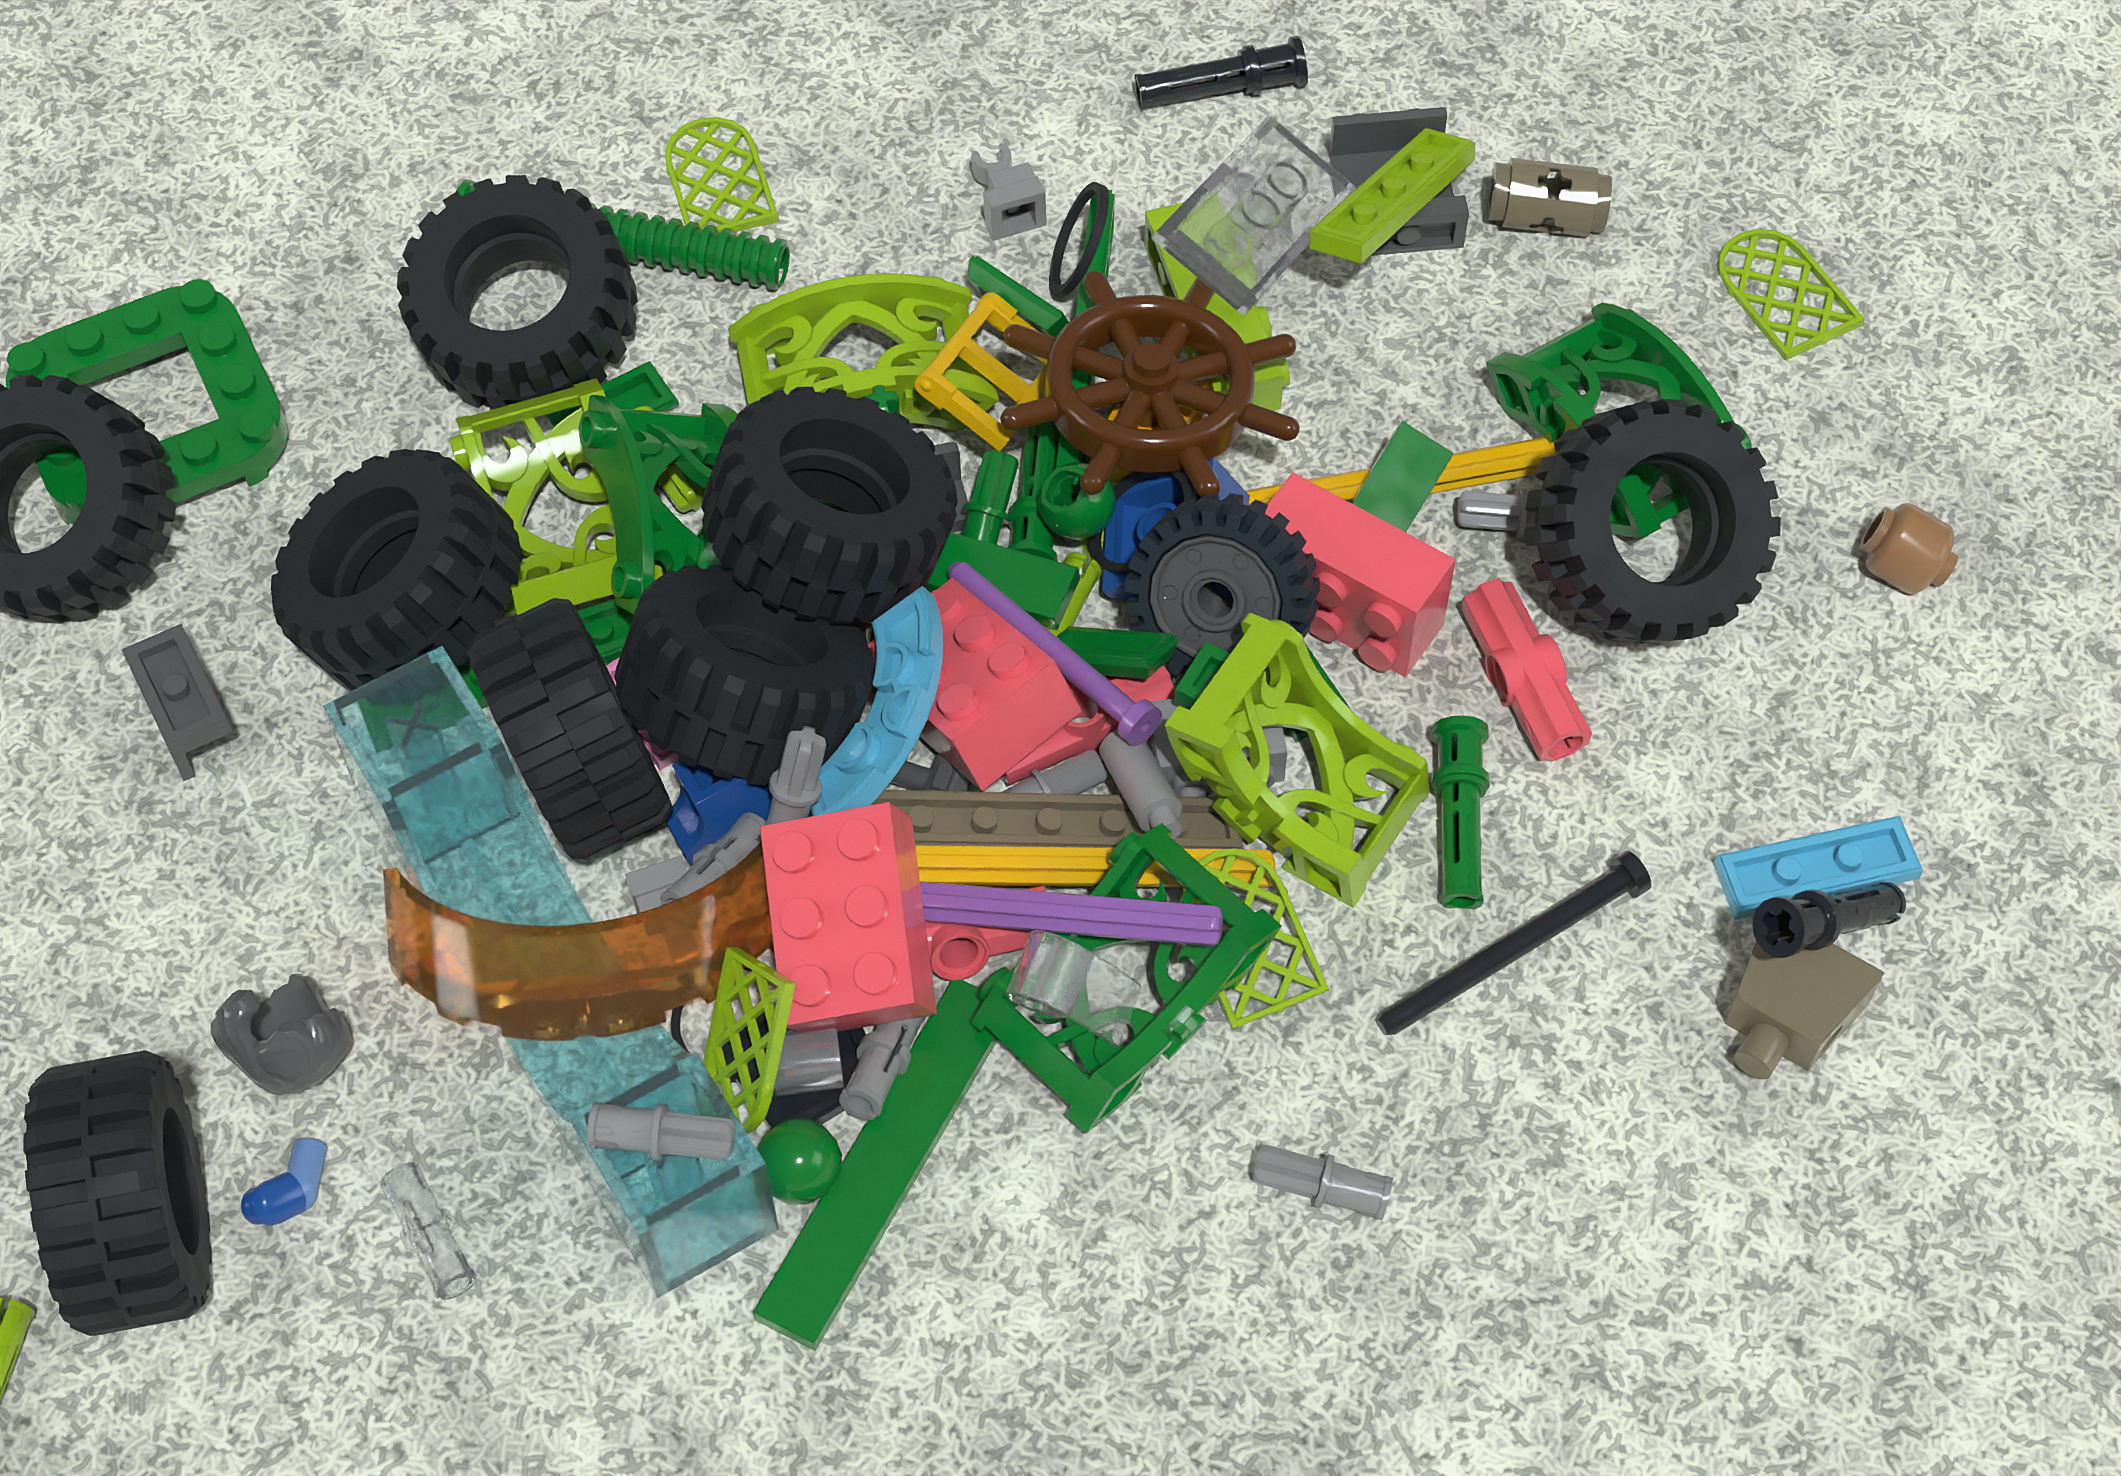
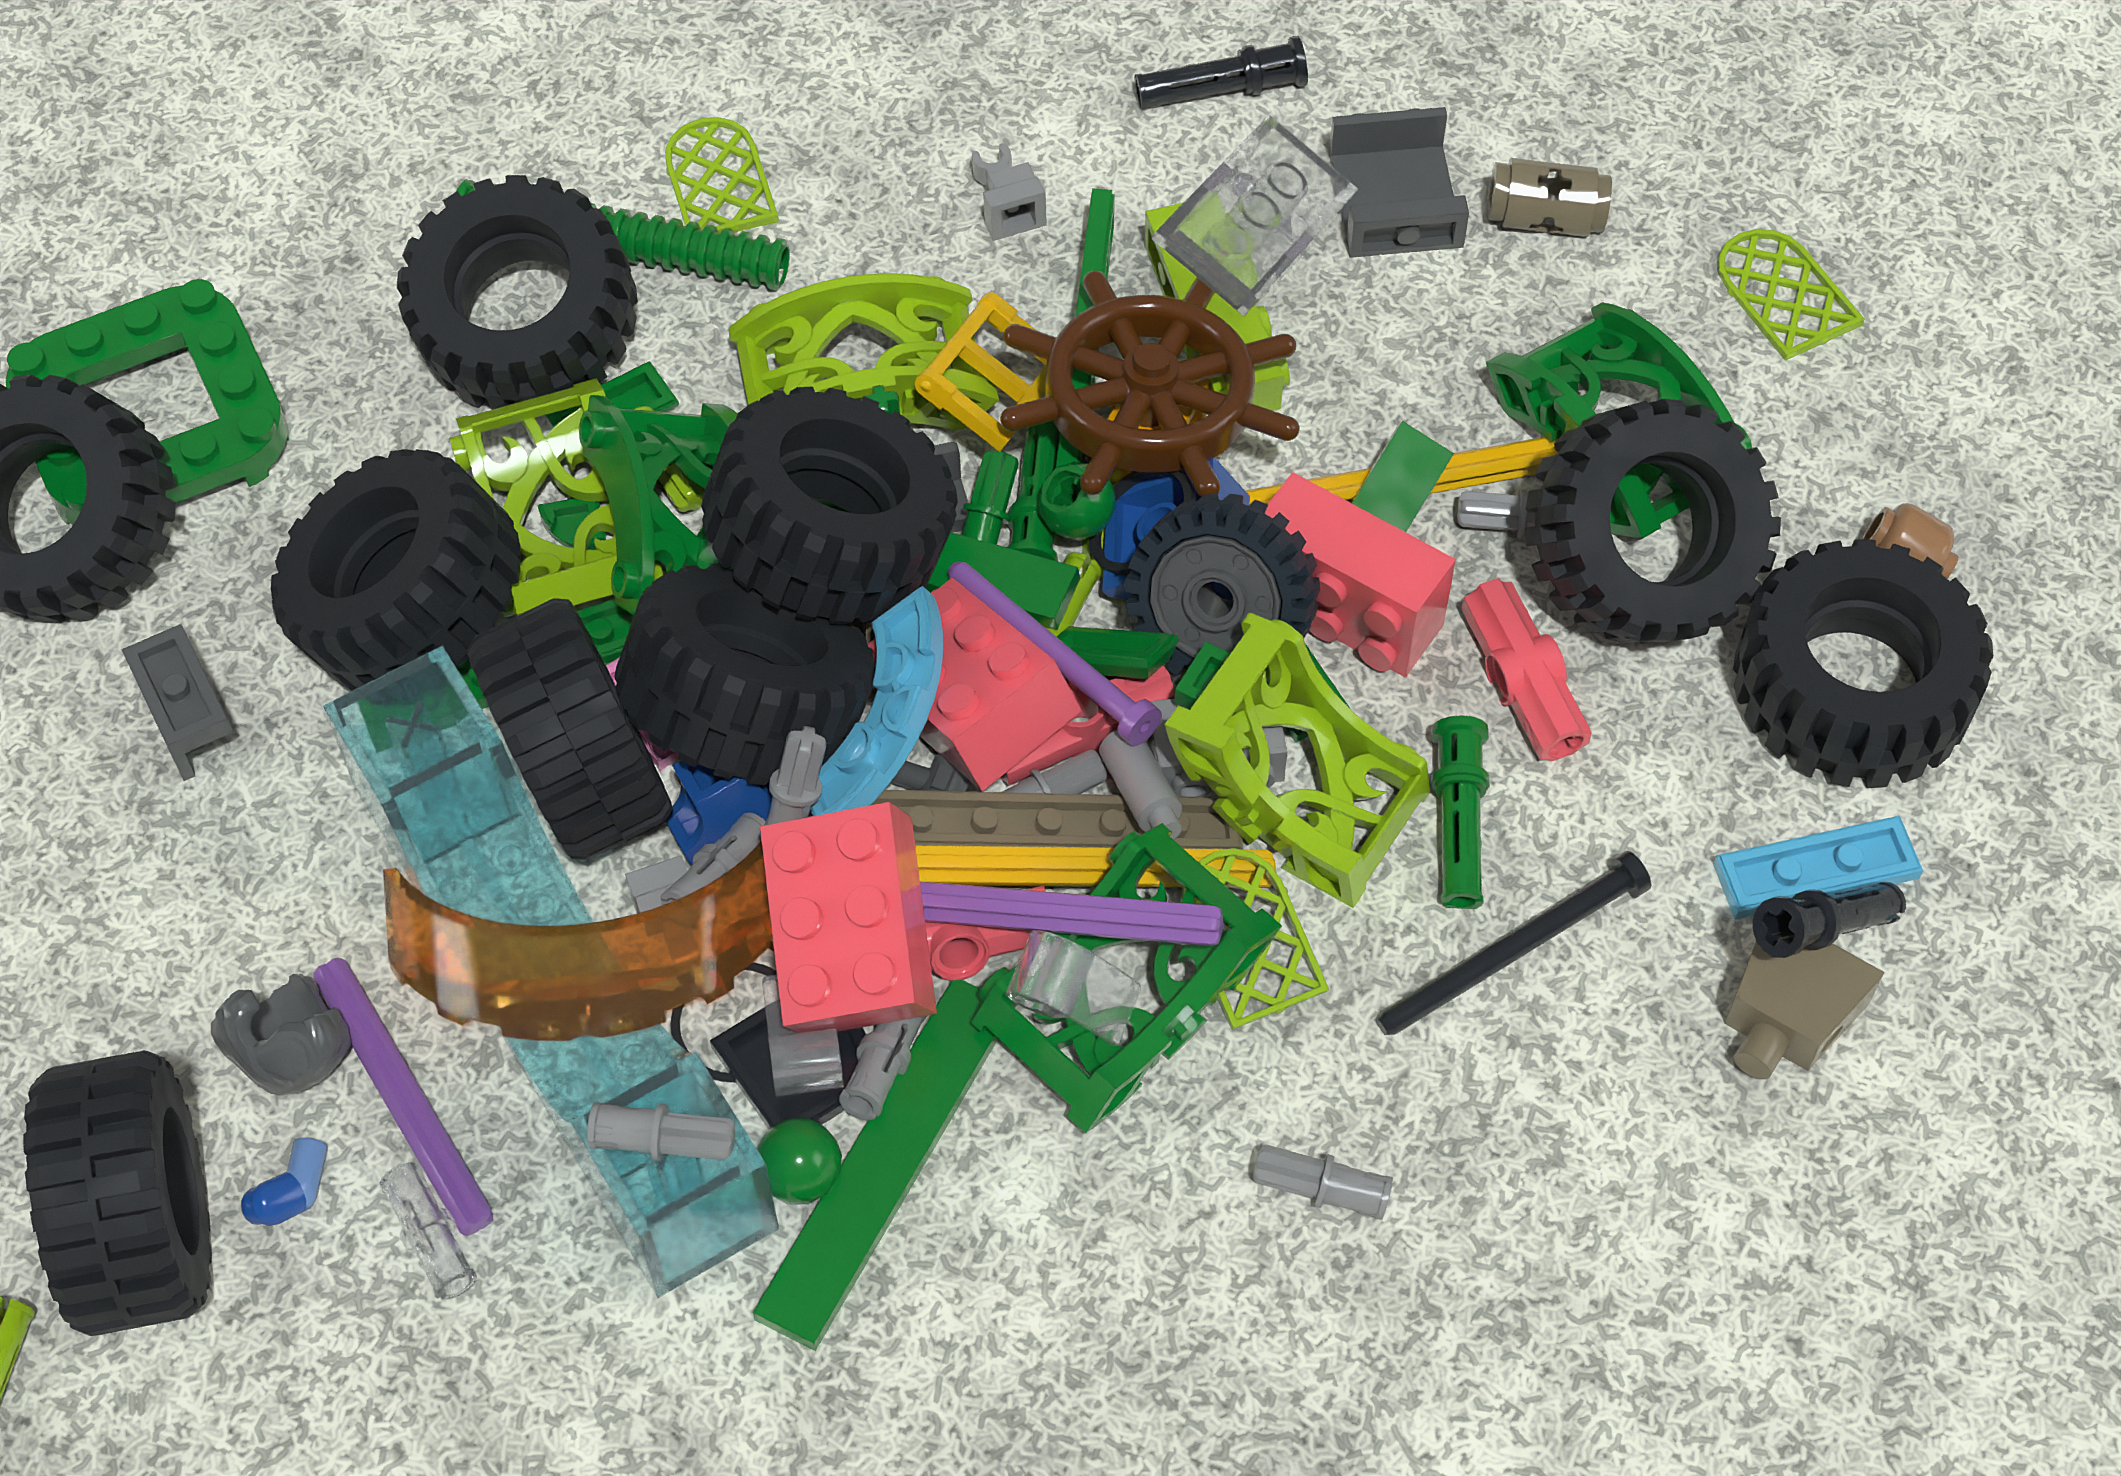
(404, 1098): none -> medium lavender axle
(565, 518): none -> green tile
(773, 1040): lime window -> none
(1030, 306): green tile -> none
(1093, 243): black piece -> none
(1392, 195): lime tile -> none
(1851, 728): none -> black tyre

